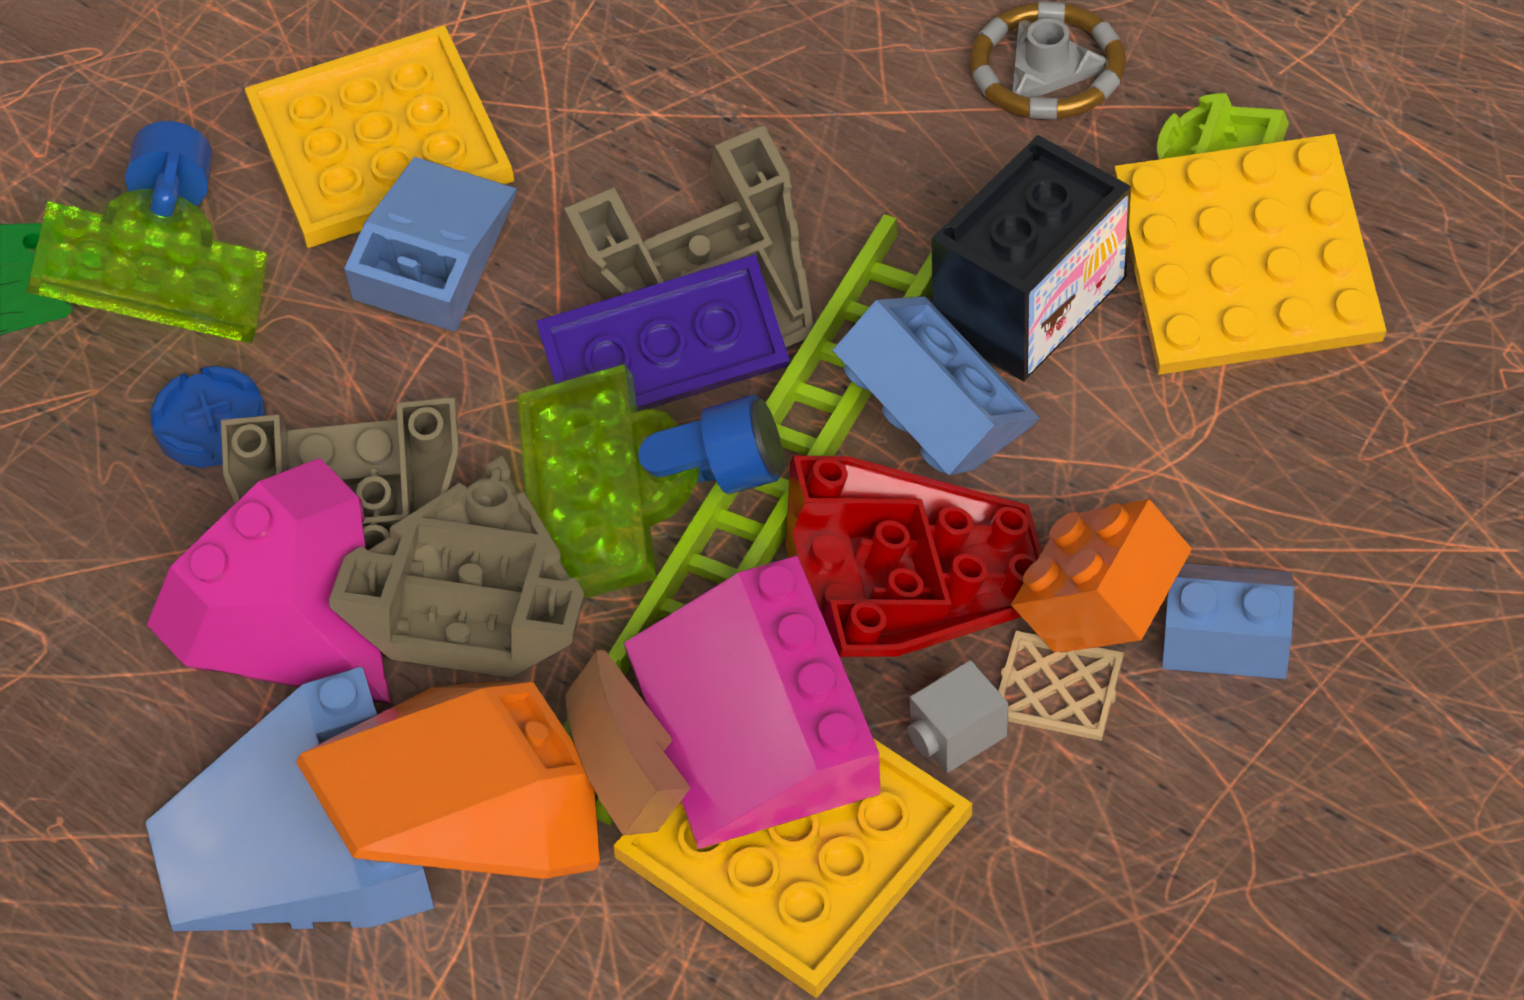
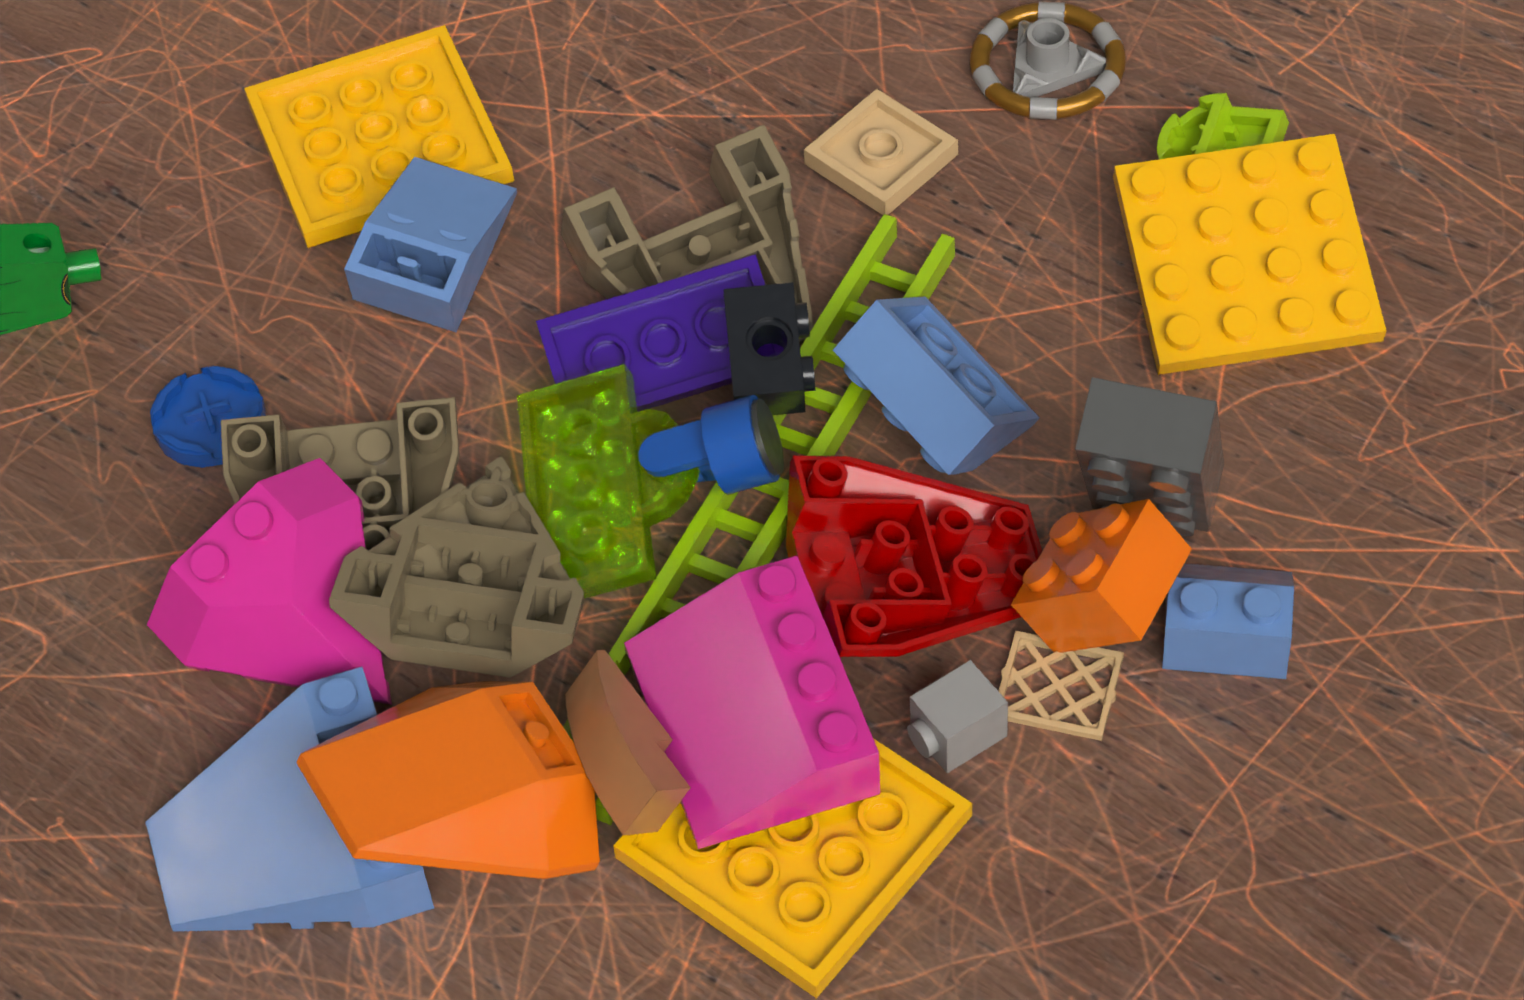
(153, 245): clear neon green plate -> none
(769, 317): none -> black brick
(881, 152): none -> tan plate
(1032, 256): black container -> none
(1152, 447): none -> dark grey brick

